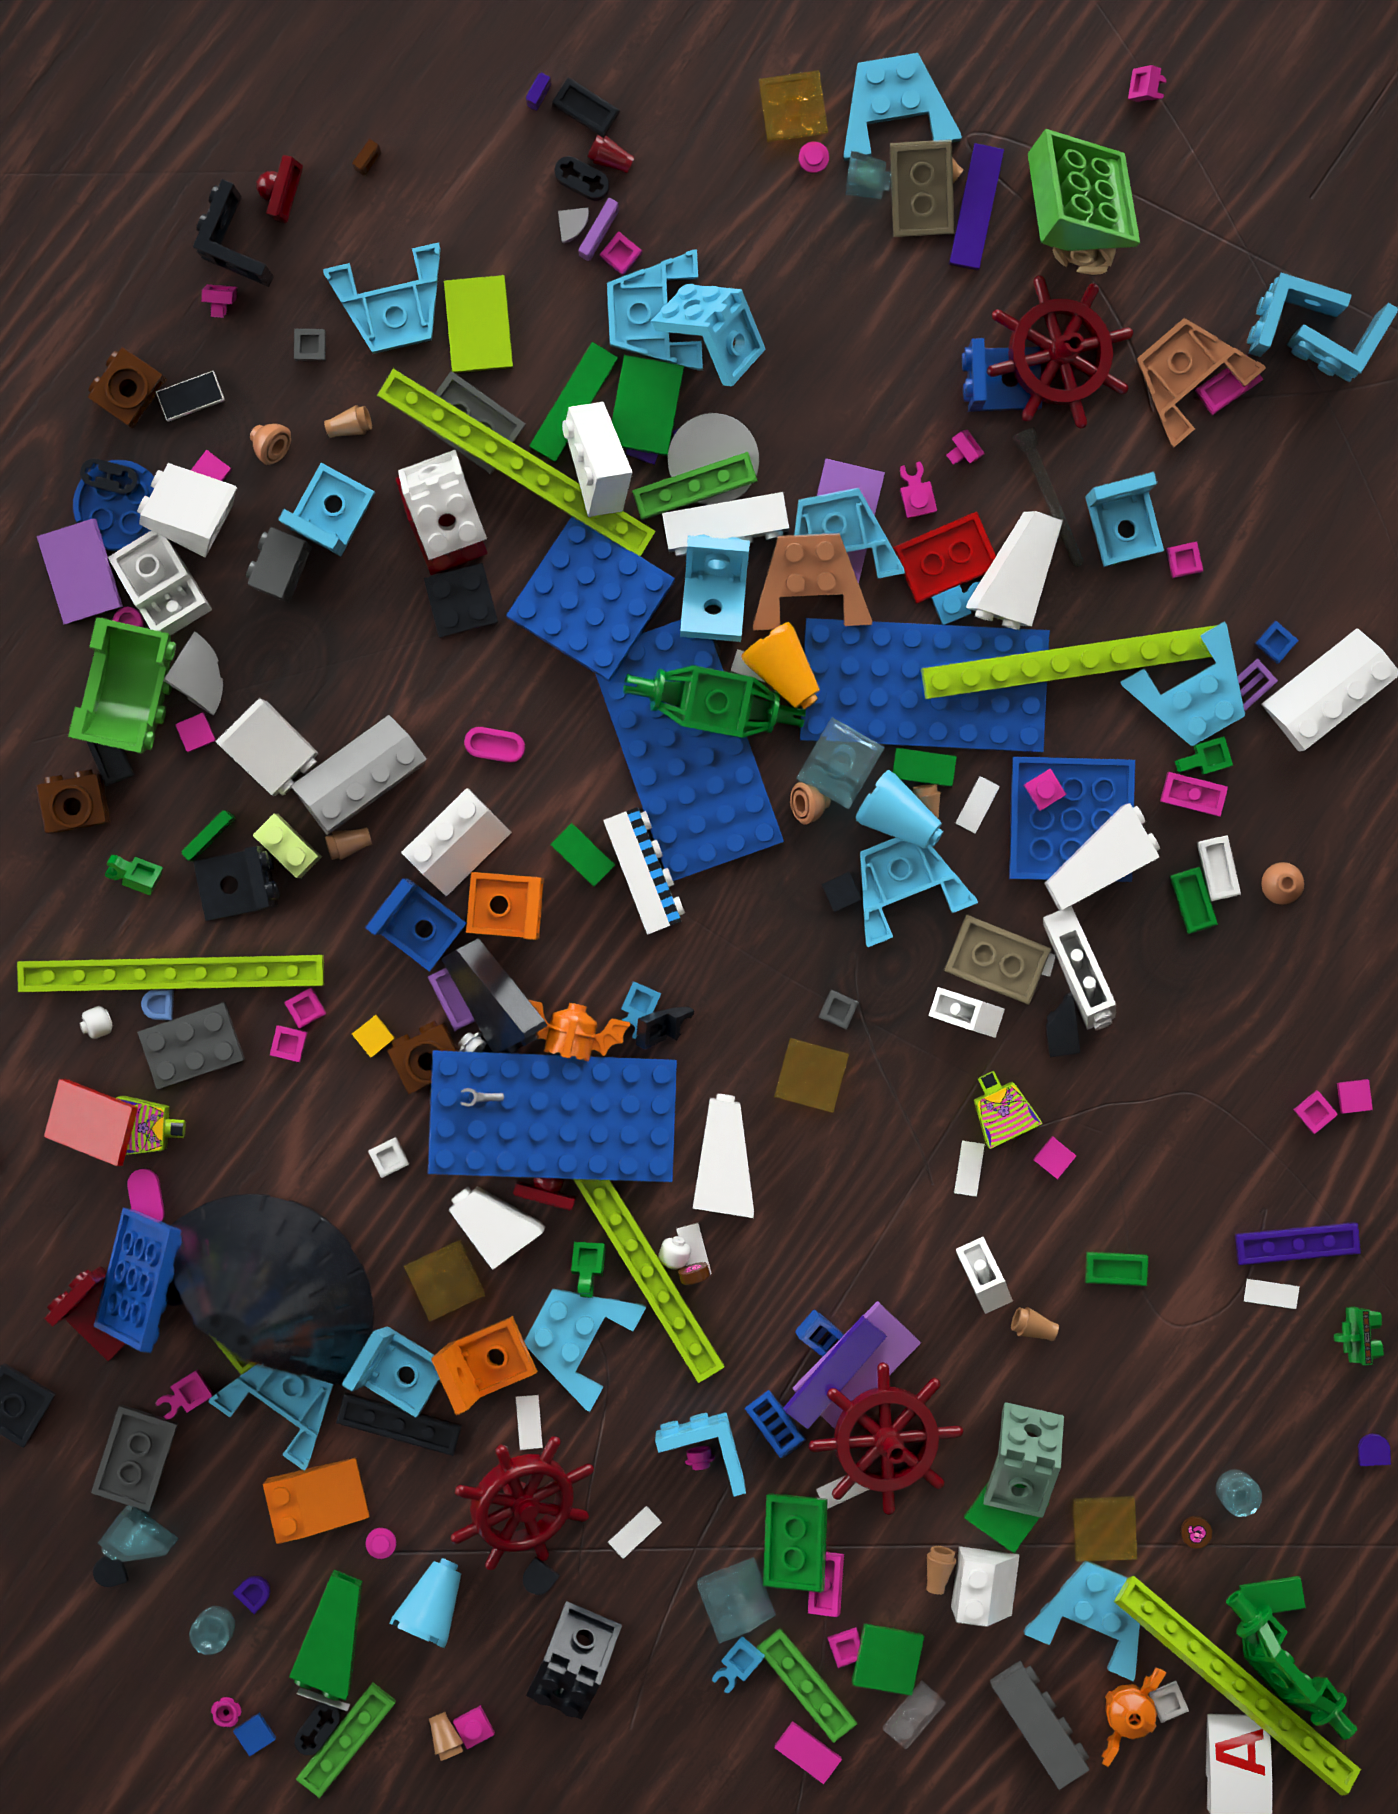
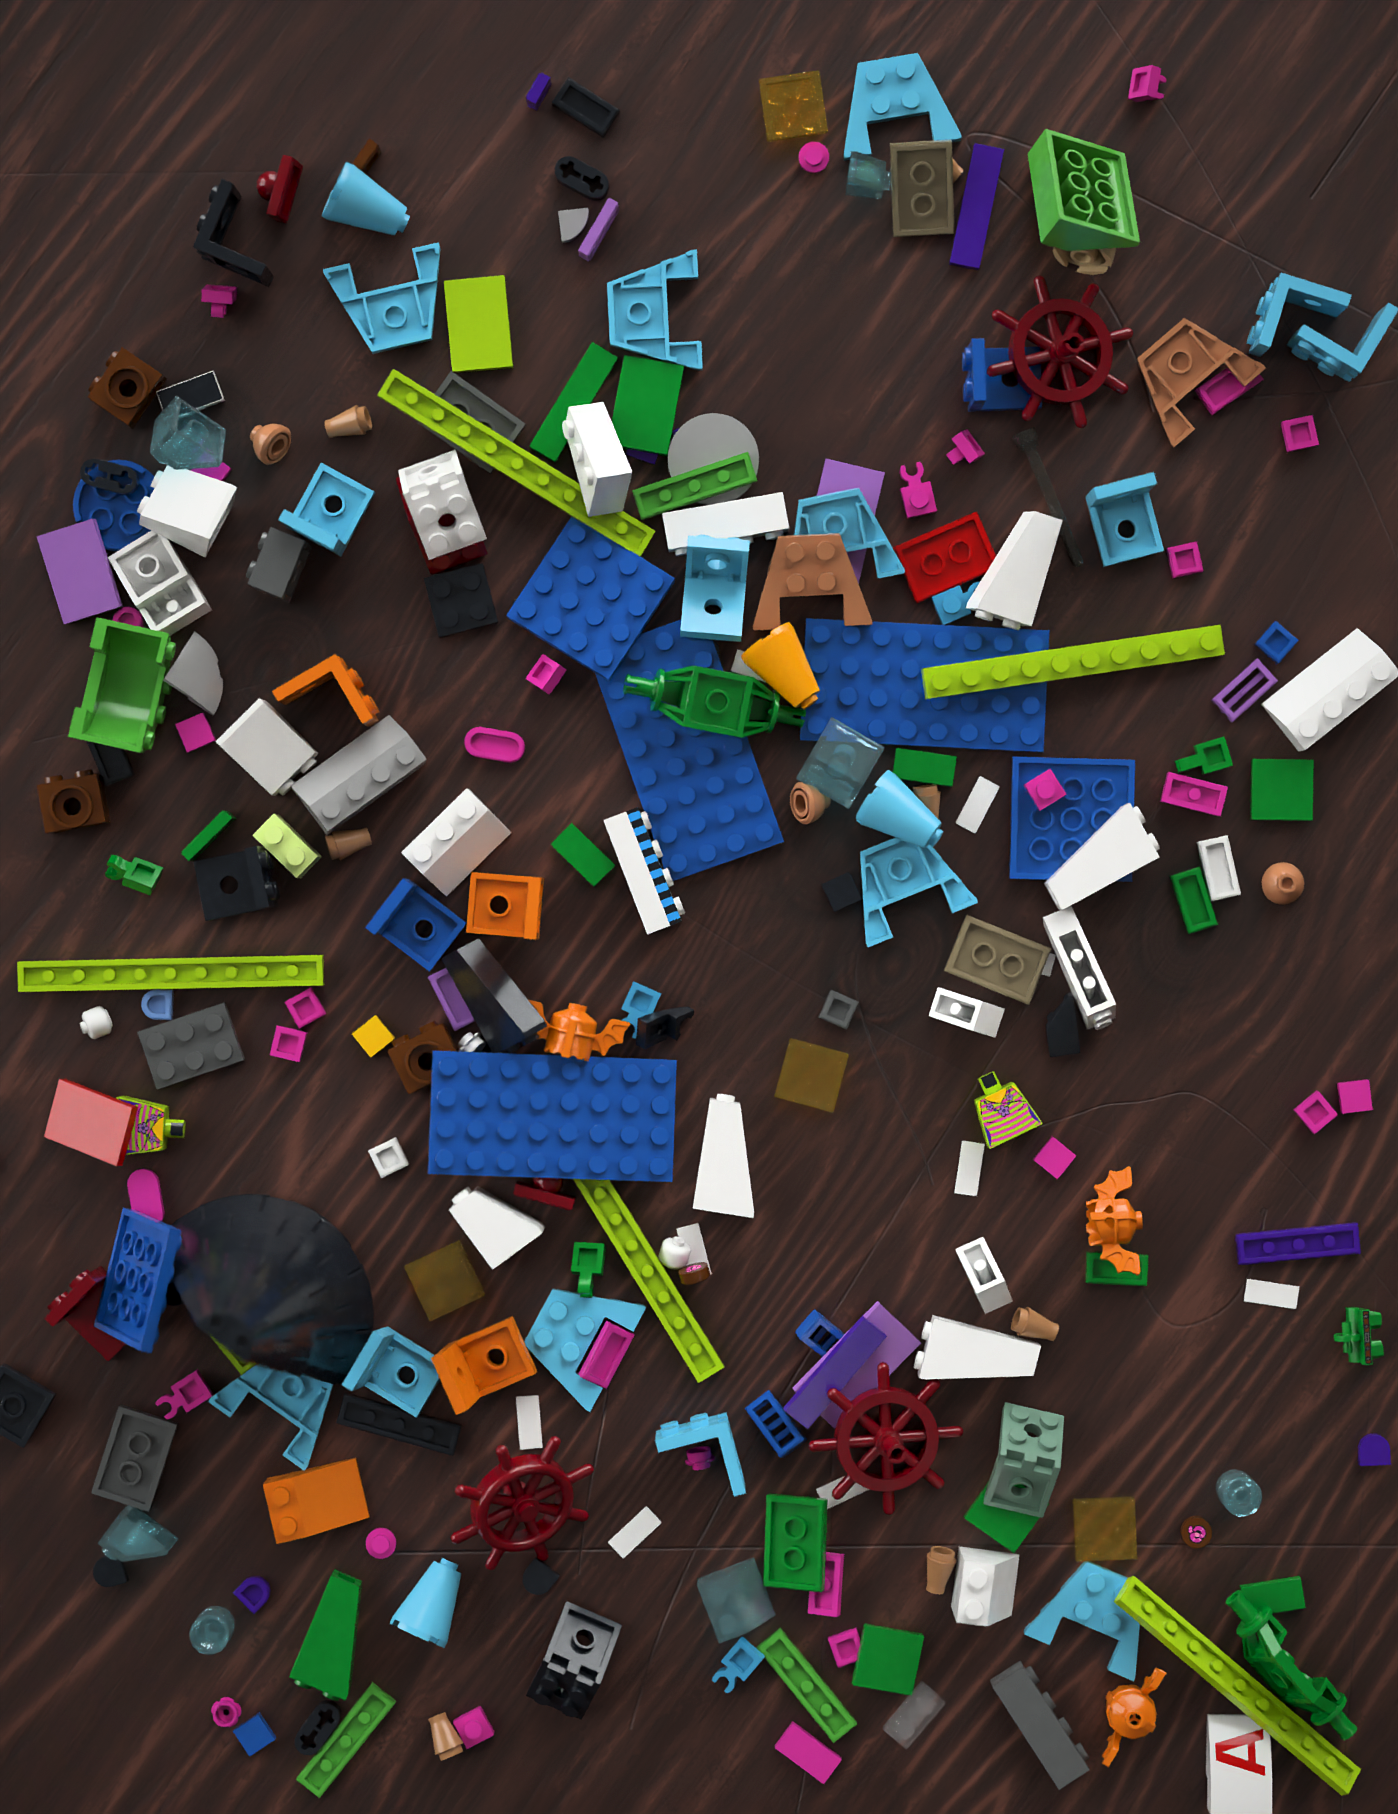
(187, 438): none -> clear light blue slope
(309, 344): dark grey plate -> none
(321, 1698): white sticker -> none
(347, 678): none -> orange bracket
(364, 203): none -> medium azure cone
(481, 1097): light grey hand -> none
(546, 674): none -> dark pink plate
(606, 1354): none -> dark pink tile
(609, 154): dark red cone -> none
(620, 253): dark pink tile -> none
(719, 318): medium azure bracket -> none
(972, 1352): none -> white slope
(1114, 1222): none -> orange helmet
(1168, 1701): white tile -> none
(1201, 702): medium azure wing -> none
(1281, 789): none -> green tile
(1299, 433): none -> dark pink plate

